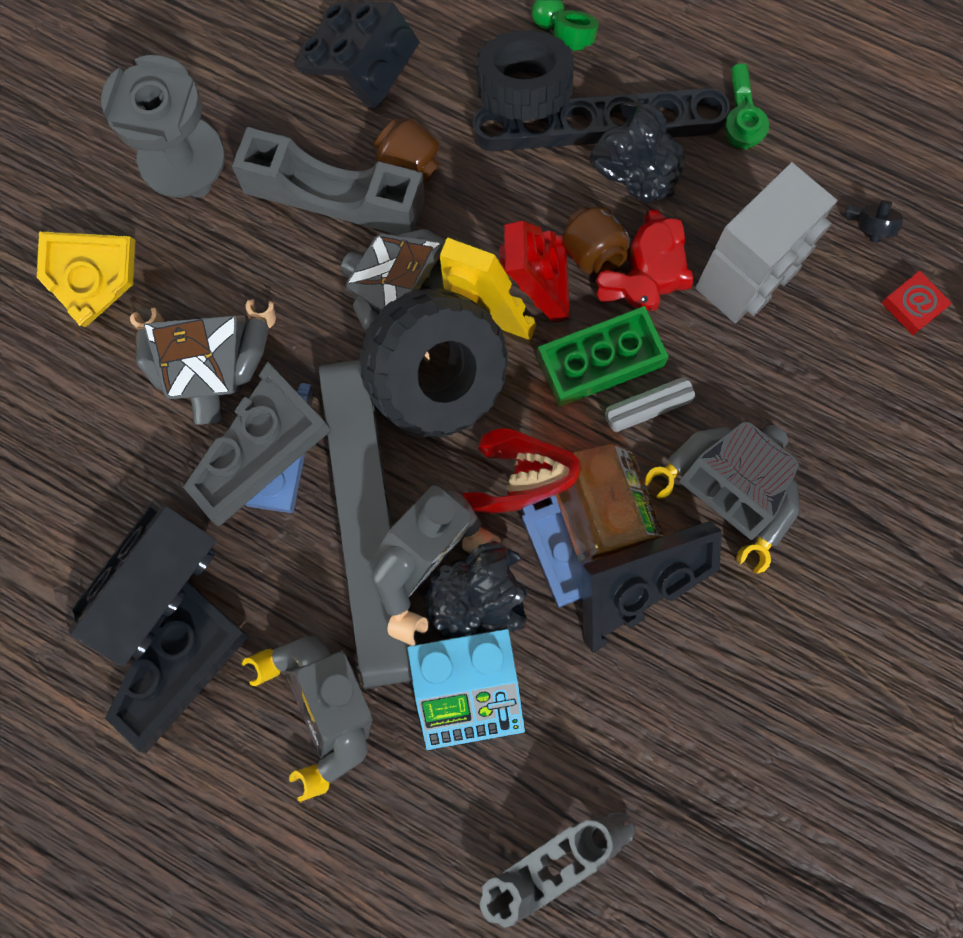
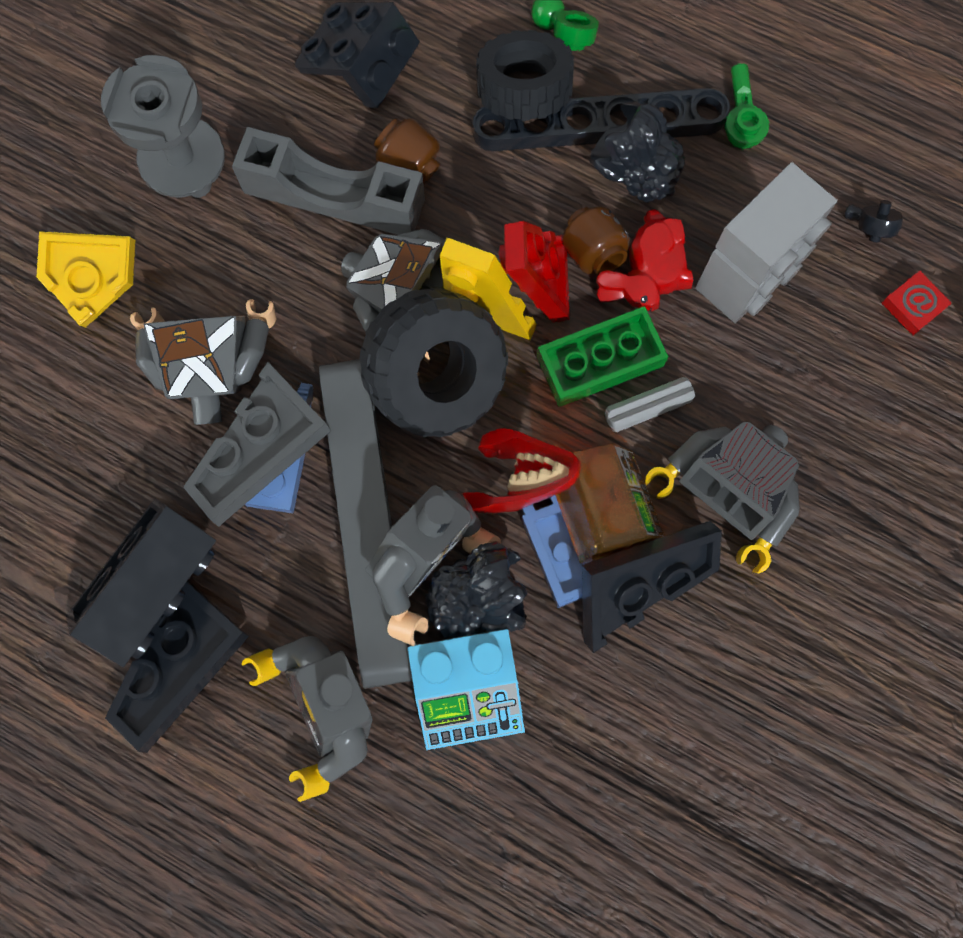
(535, 885): dark grey beam -> none

